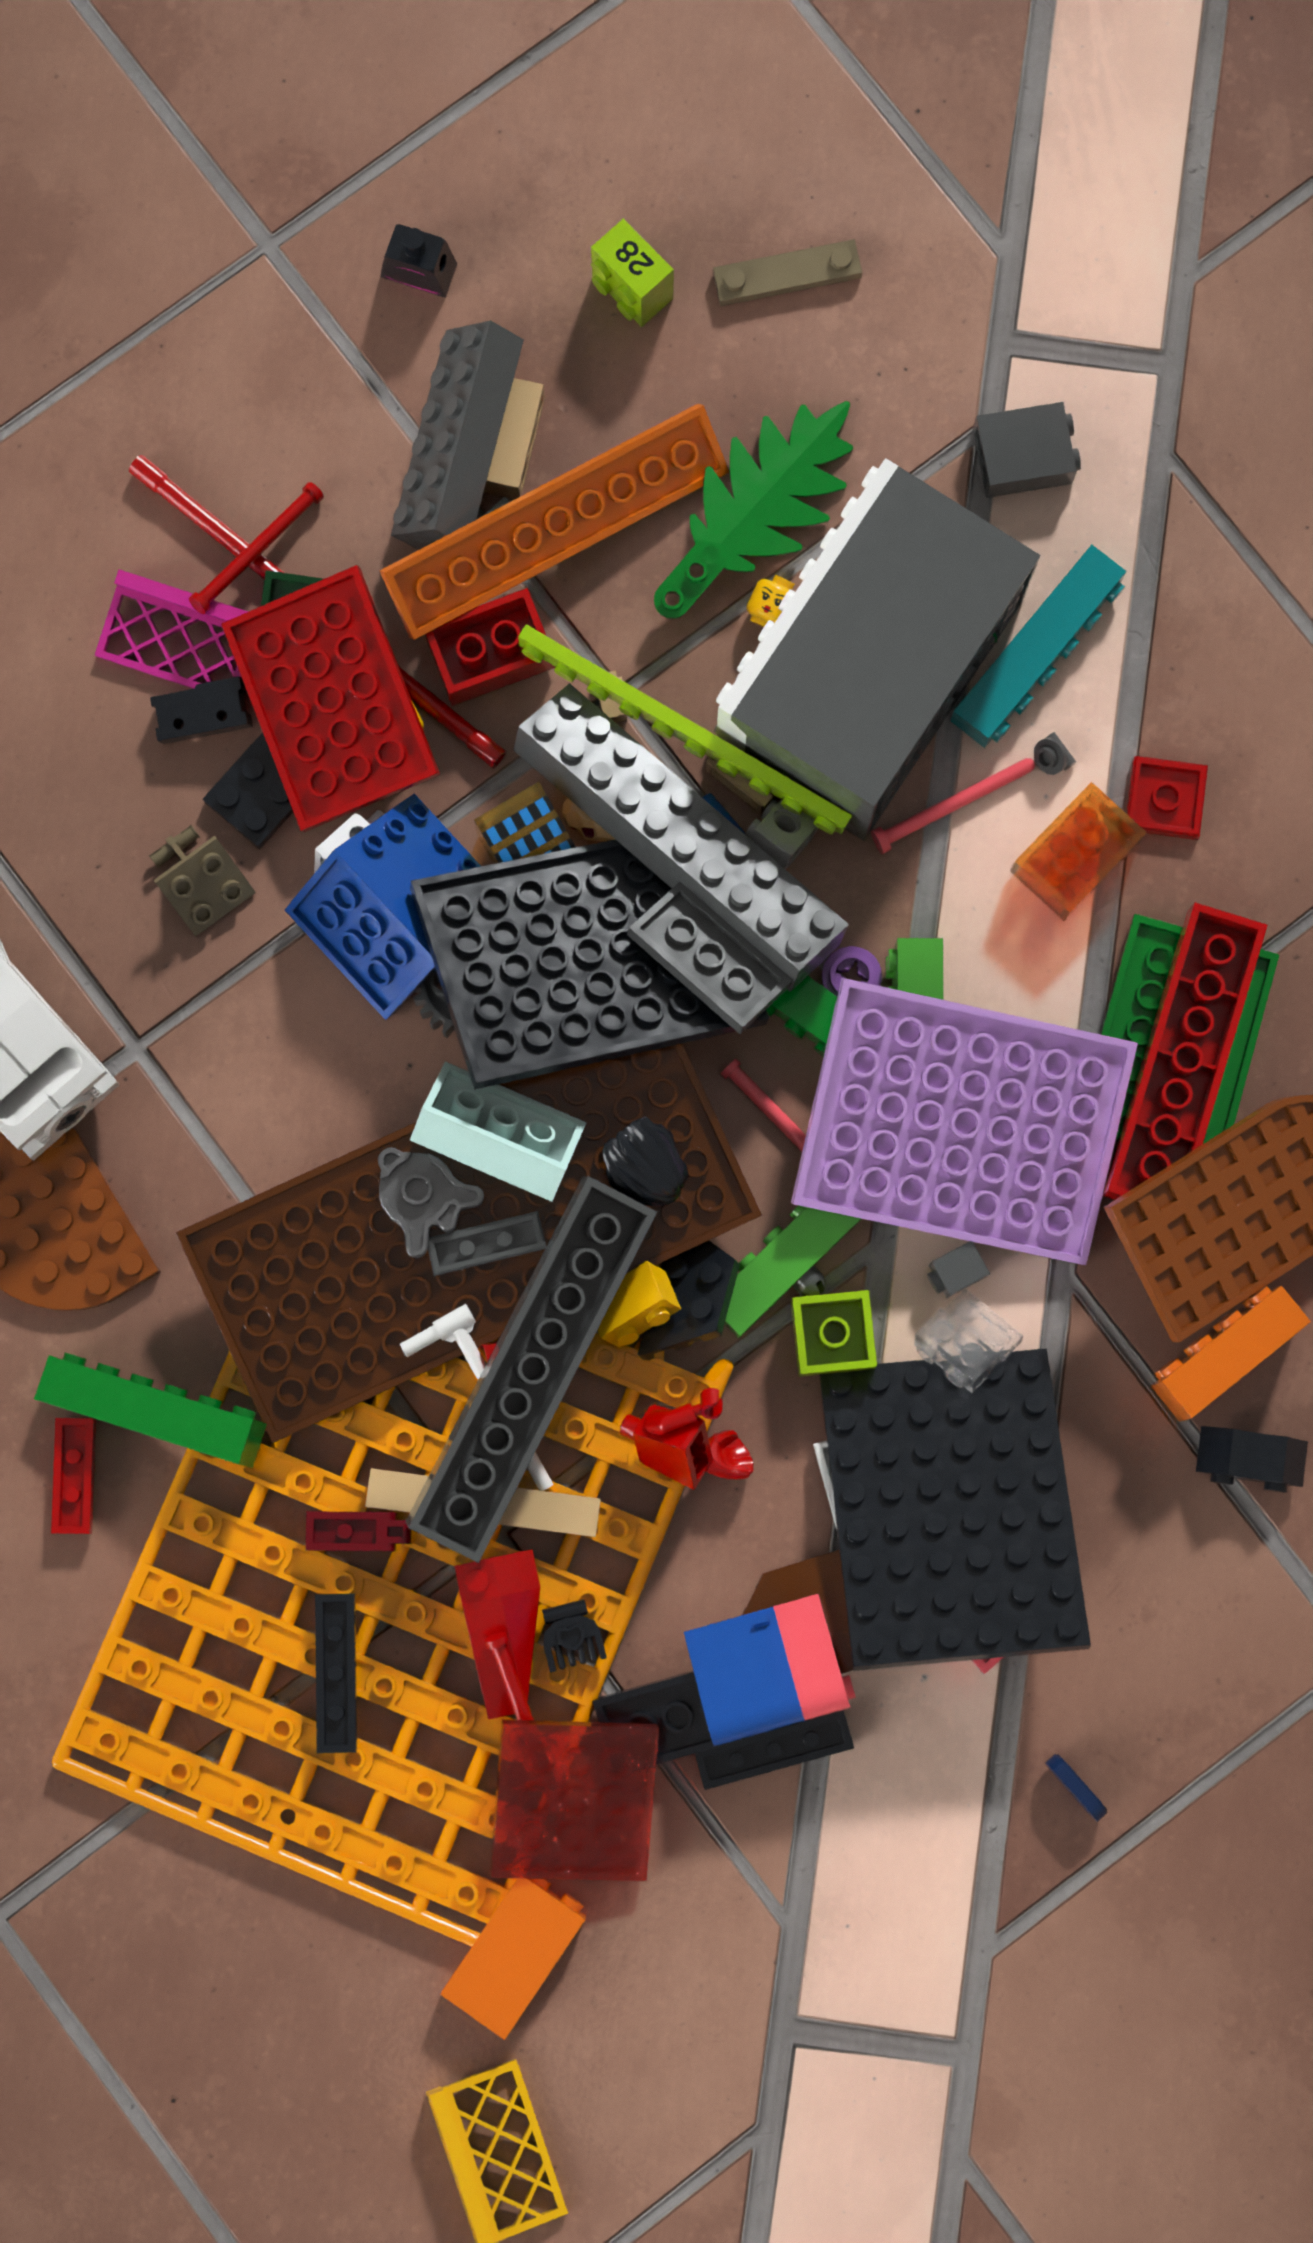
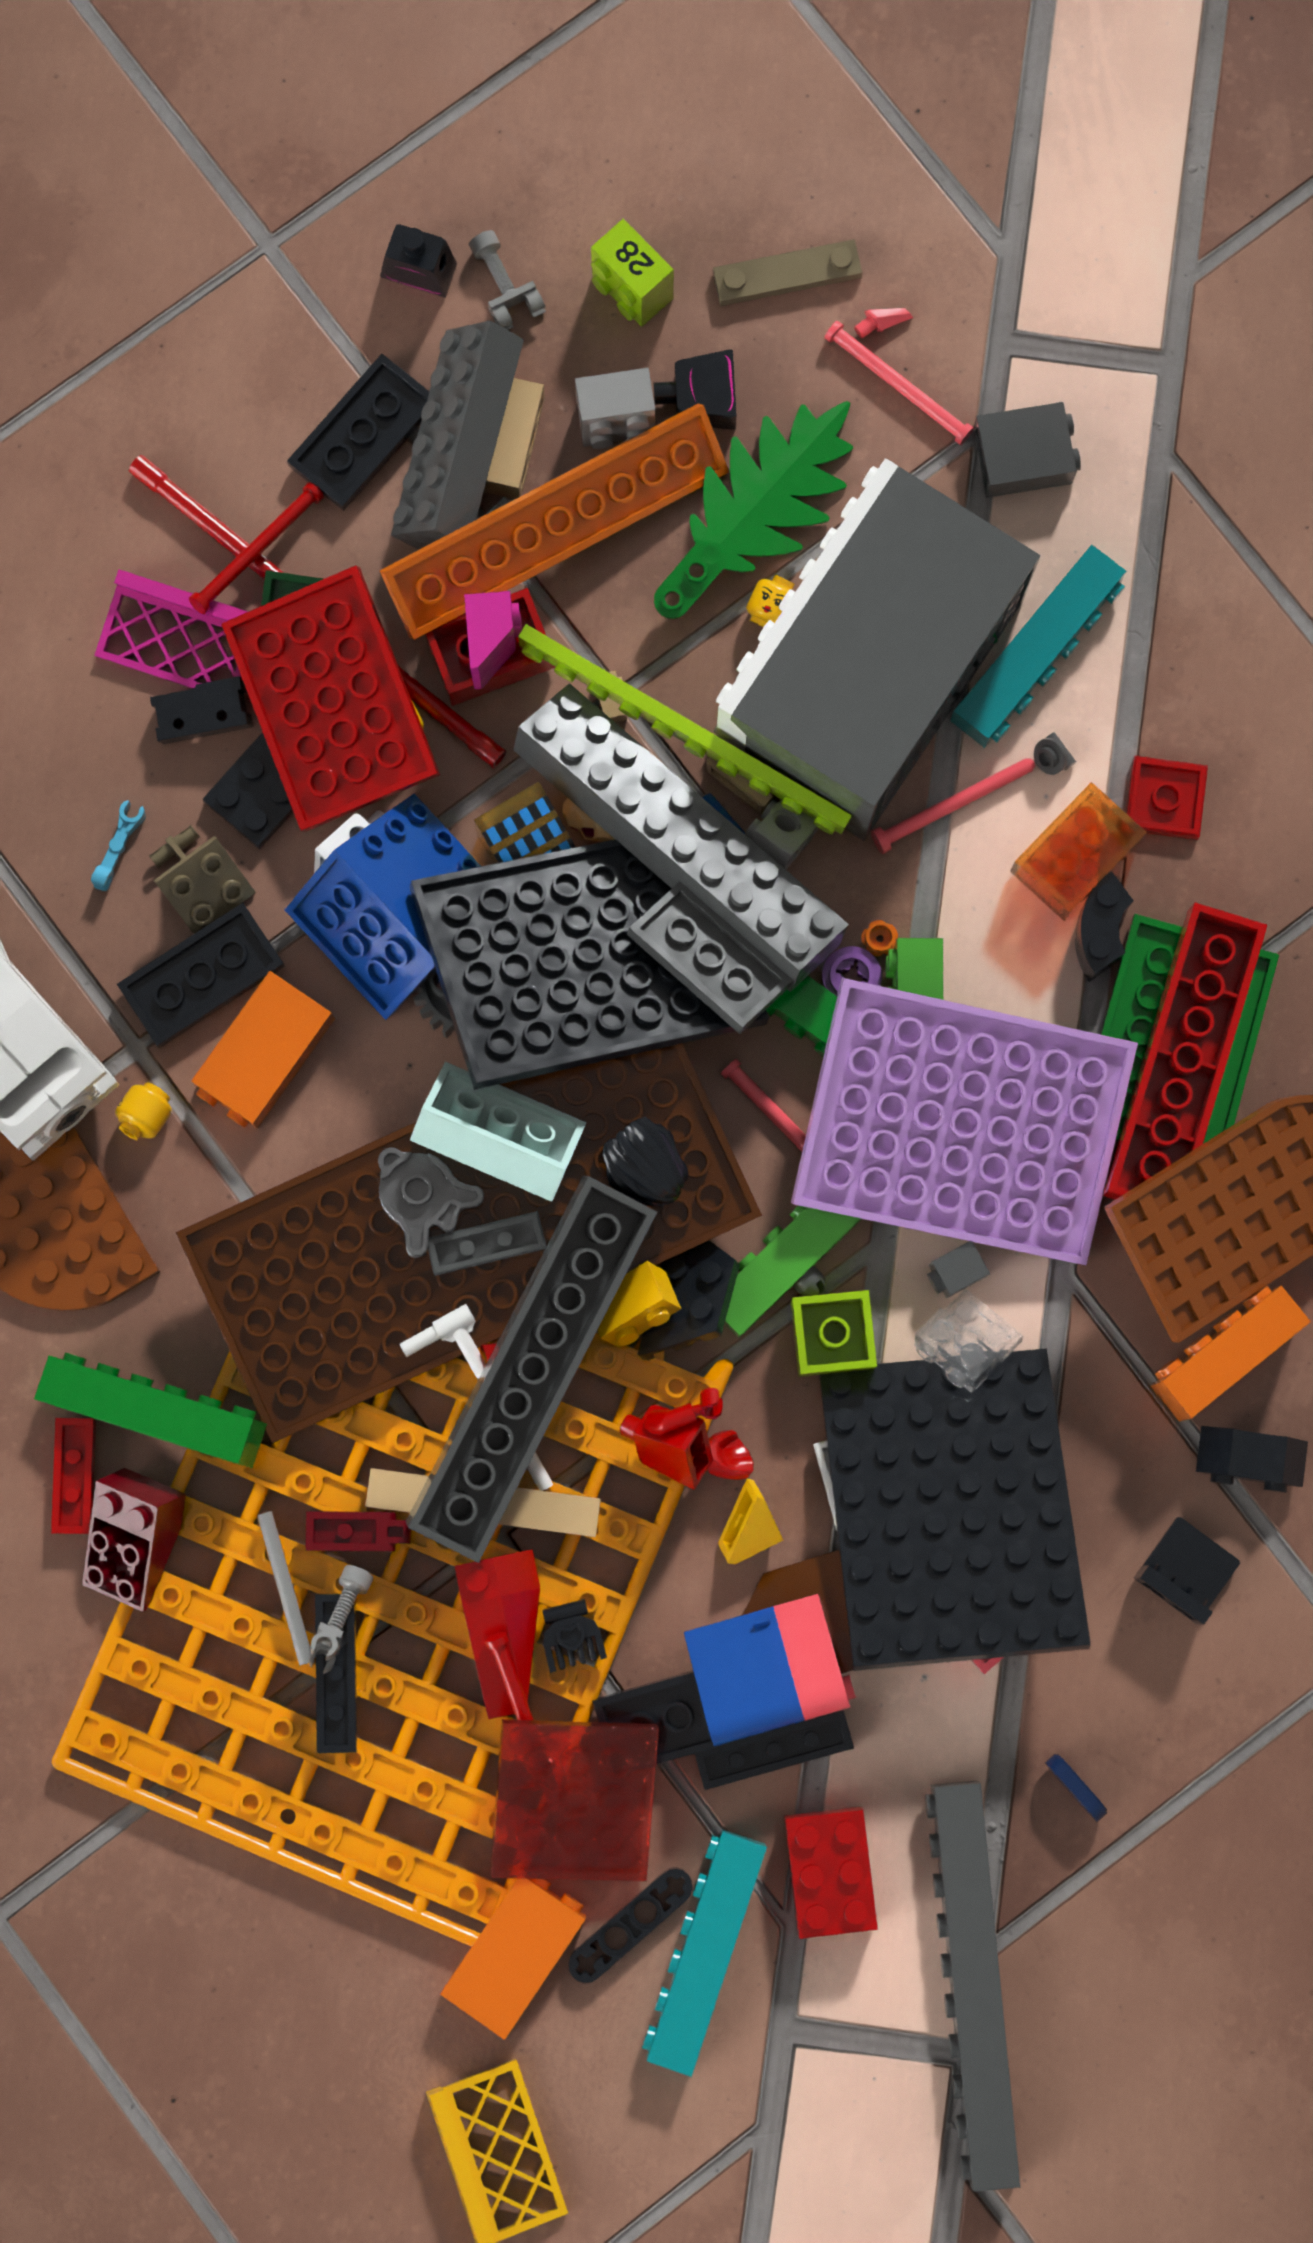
(104, 873): none -> medium azure piece
(131, 1536): none -> dark red slope
(143, 1111): none -> yellow head
(200, 975): none -> black plate
(262, 1051): none -> orange brick
(285, 1587): none -> light grey bar
(329, 1637): none -> light grey bar
(361, 432): none -> black plate
(485, 247): none -> light grey bar
(491, 632): none -> dark pink slope
(614, 406): none -> light grey brick
(627, 1921): none -> black beam
(703, 381): none -> black torso
(706, 1952): none -> teal brick
(749, 1526): none -> yellow slope
(830, 1872): none -> red brick
(880, 320): none -> coral bar
(883, 929): none -> orange plate
(898, 382): none -> coral bar
(974, 1986): none -> dark grey brick
(1098, 927): none -> black brick
(1187, 1570): none -> black bracket

